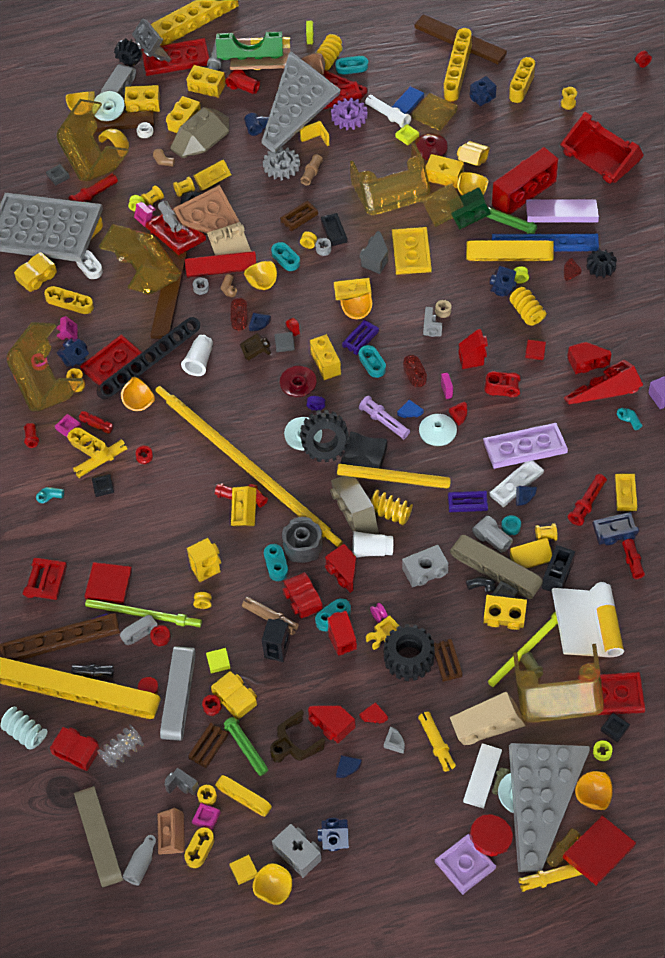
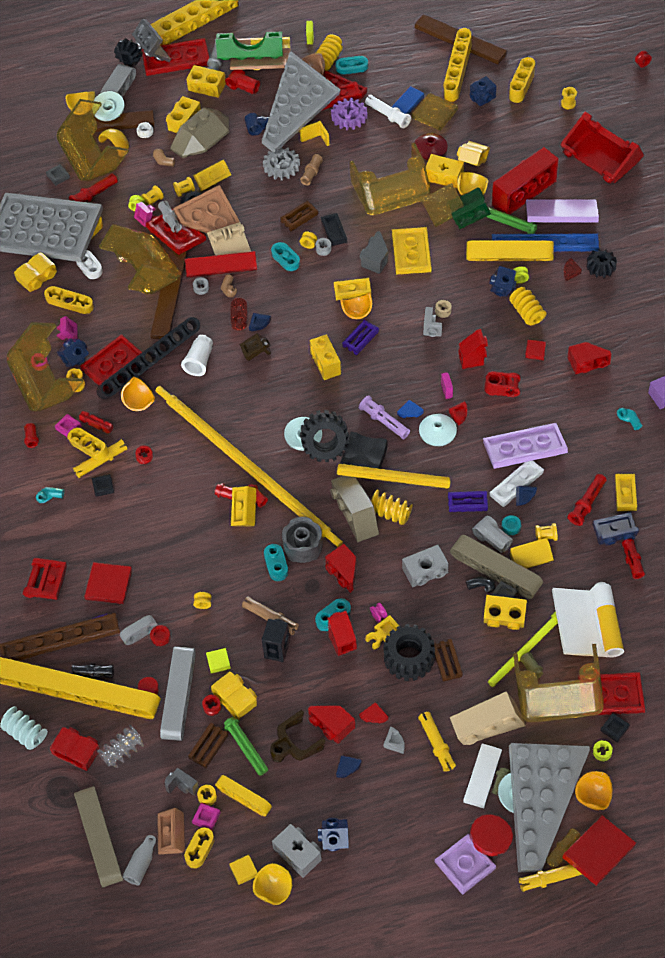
(142, 98): yellow brick -> none
(180, 619): lime bar -> none
(204, 559): yellow brick -> none
(261, 275): yellow helmet -> none
(284, 342): dark grey tile -> none
(293, 326): red tile -> none
(298, 375): dark red dish -> none
(302, 595): red brick -> none
(315, 403): dark purple tile -> none
(371, 544): white plant -> none
(373, 362): teal plate -> none
(407, 134): neon yellow tile -> none
(418, 369): clear red beam -> none
(558, 568): black brick -> none
(616, 381): red wedge -> none

